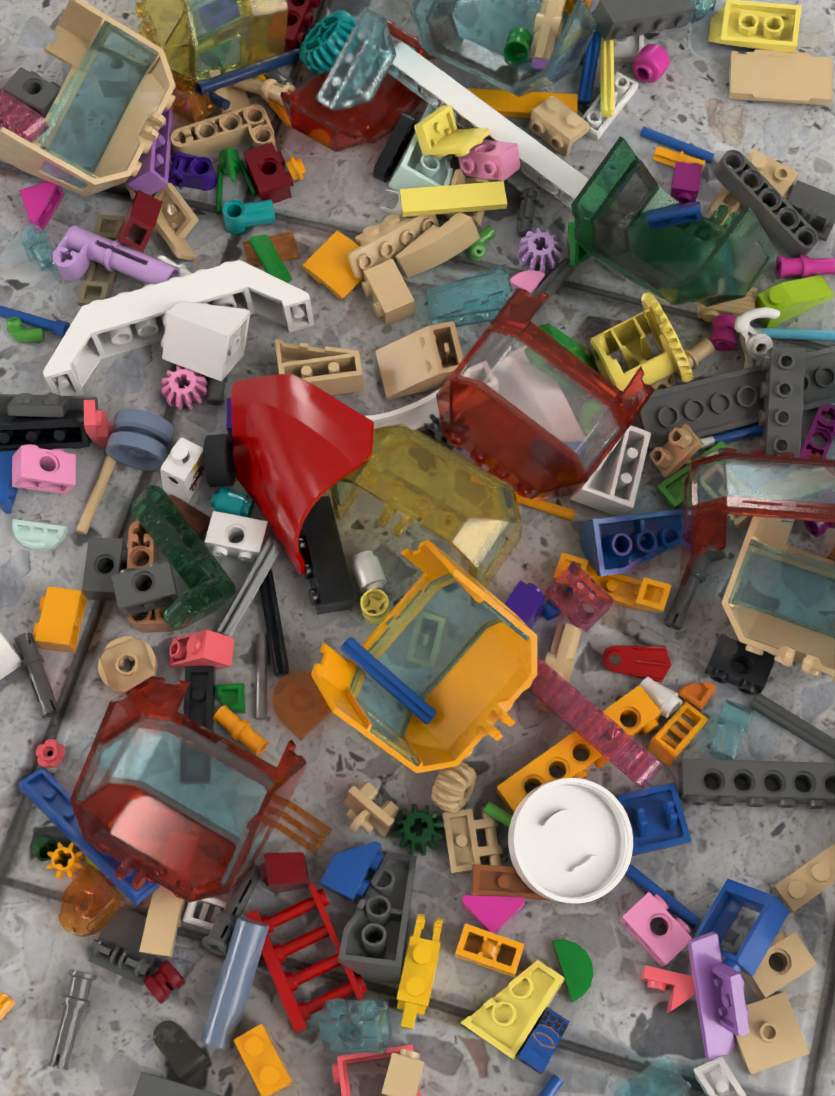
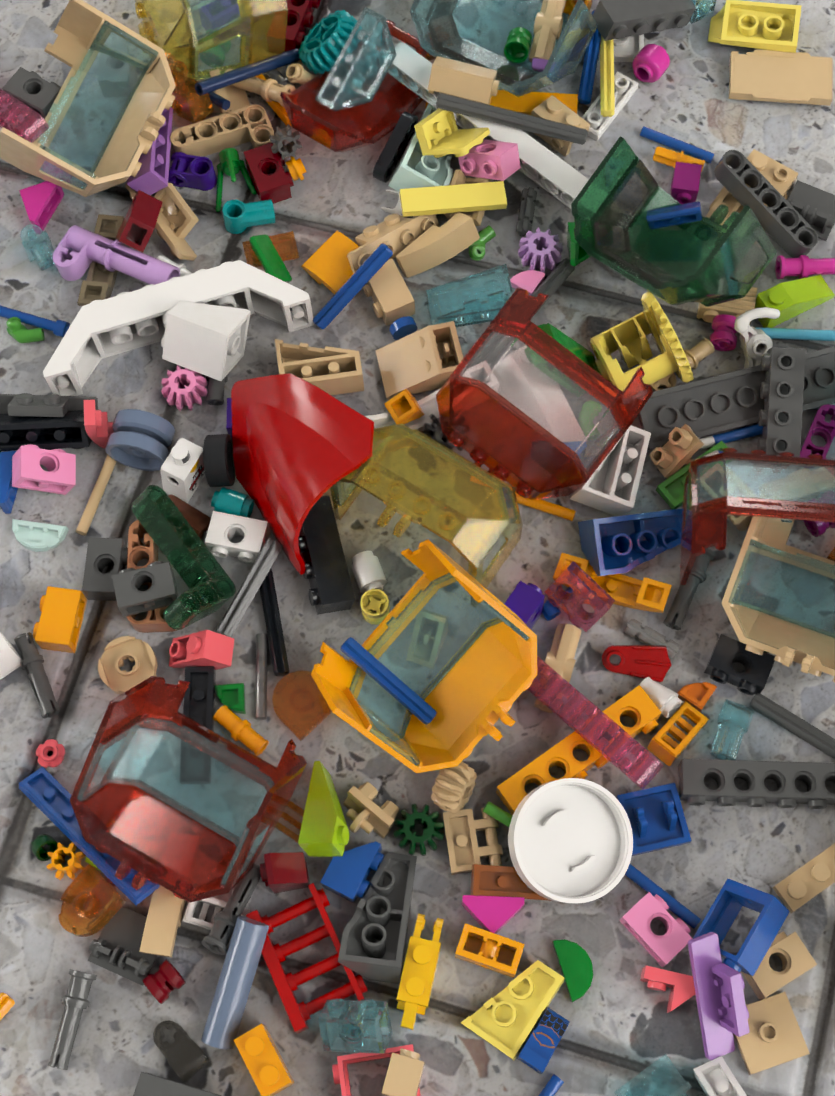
(173, 64): none -> clear orange bush
(291, 147): none -> dark grey gear
(297, 74): none -> tan pin
(323, 822): none -> lime slope
(352, 286): none -> blue axle
(402, 327): none -> blue tile
(404, 407): none -> light orange slope
(463, 80): none -> tan brick
(511, 118): none -> dark grey axle

